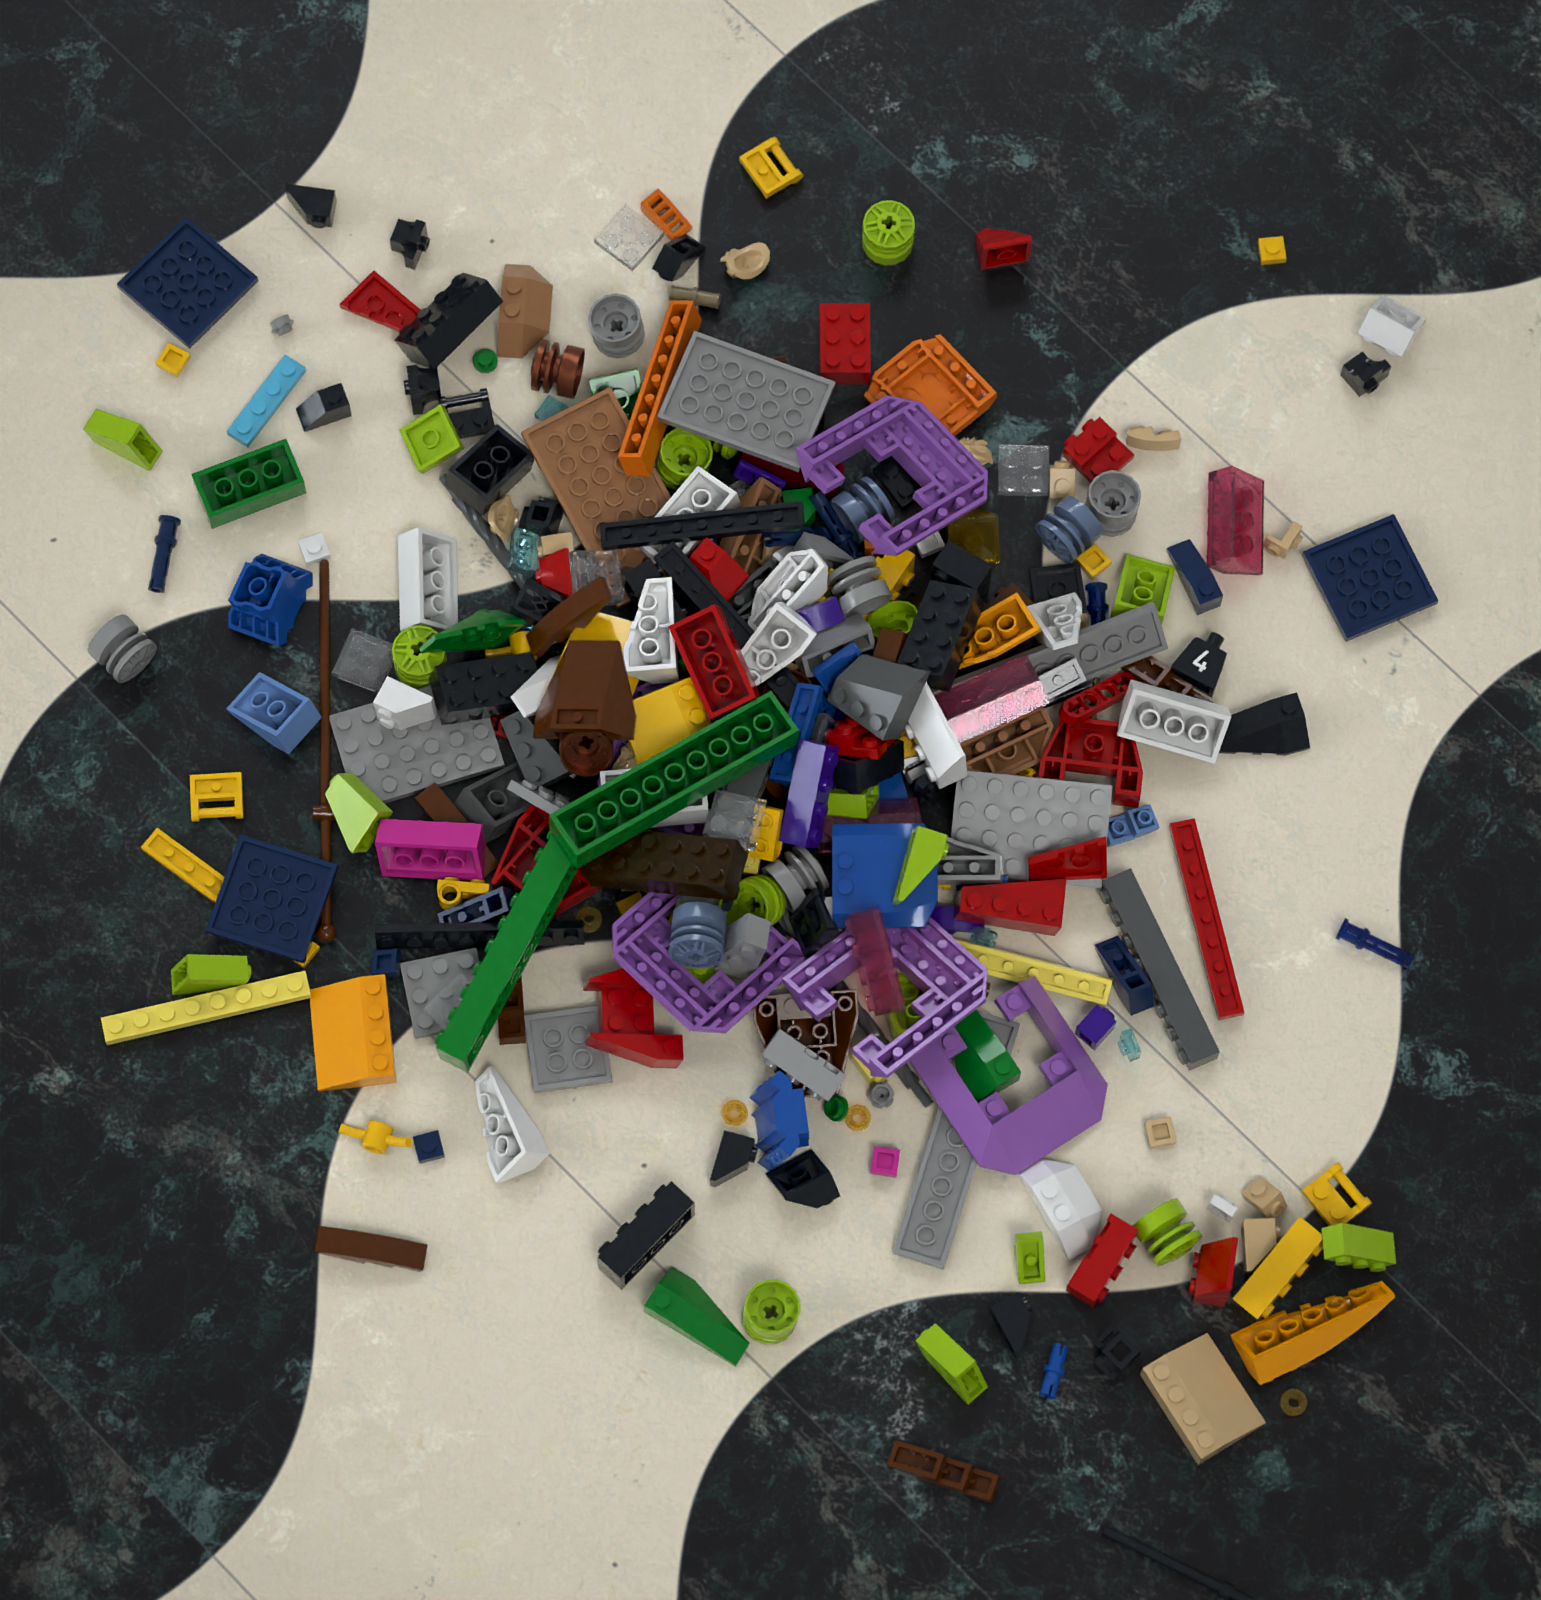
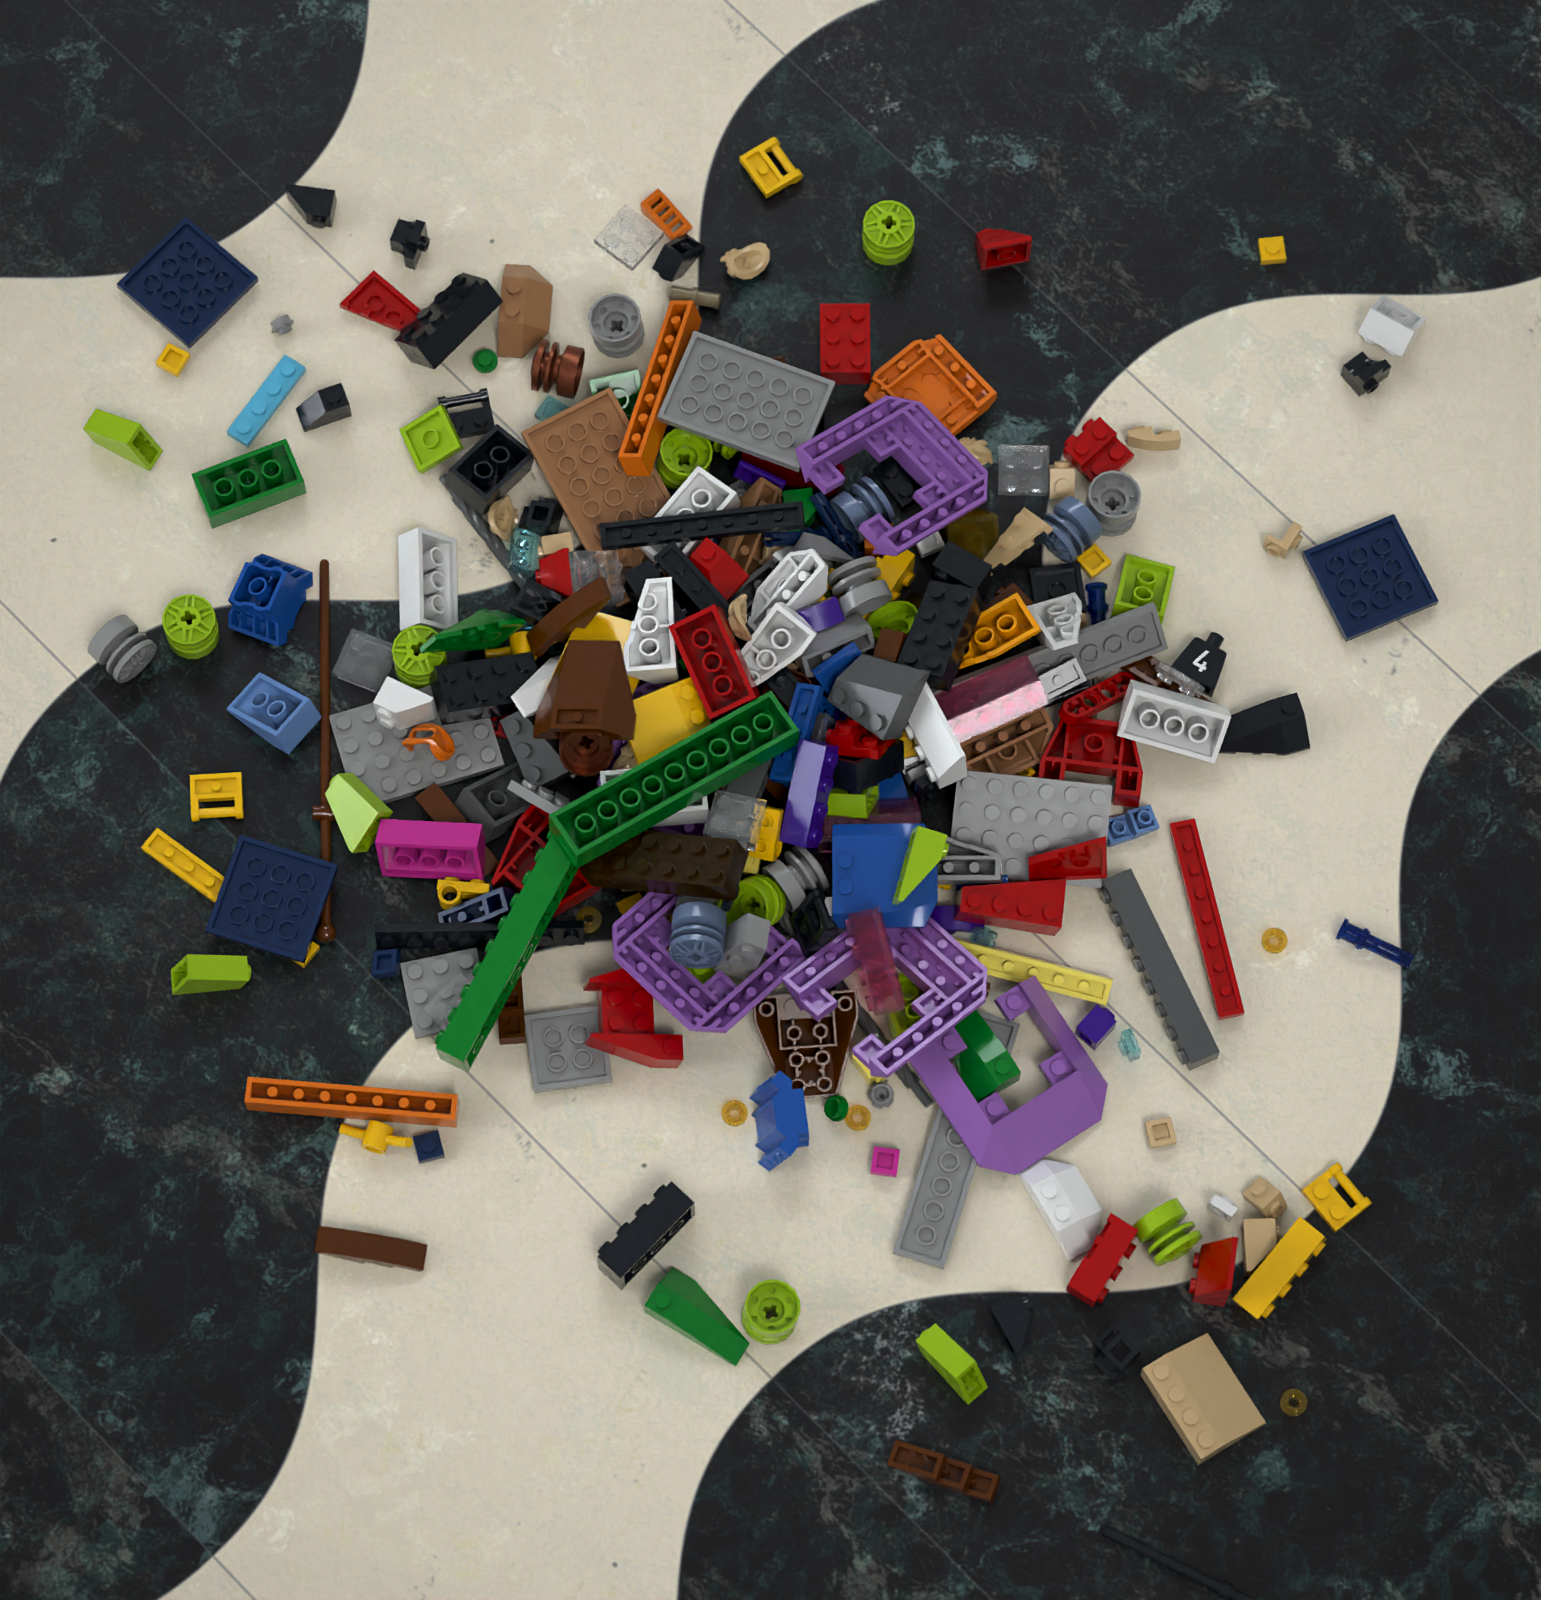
(165, 542): dark blue pin -> none
(194, 639): none -> lime wheel
(206, 1007): light yellow plate -> none
(314, 549): white plate -> none
(352, 1034): light orange slope -> none
(352, 1102): none -> orange brick
(422, 386): black brick -> none
(440, 742): none -> orange piece
(512, 1136): white wedge -> none
(732, 1157): black slope -> none
(738, 618): none -> tan hat
(803, 1065): light grey wedge -> none
(804, 1181): black slope -> none
(1017, 538): none -> tan wing
(1030, 1257): lime slope -> none
(1054, 1371): blue pin -> none
(1128, 978): dark blue slope -> none
(1187, 685): none -> clear plate
(1195, 577): dark blue slope -> none
(1235, 522): clear pink slope -> none
(1274, 933): none -> clear yellow plate
(1296, 1338): light orange wedge -> none
(1358, 1246): lime brick -> none

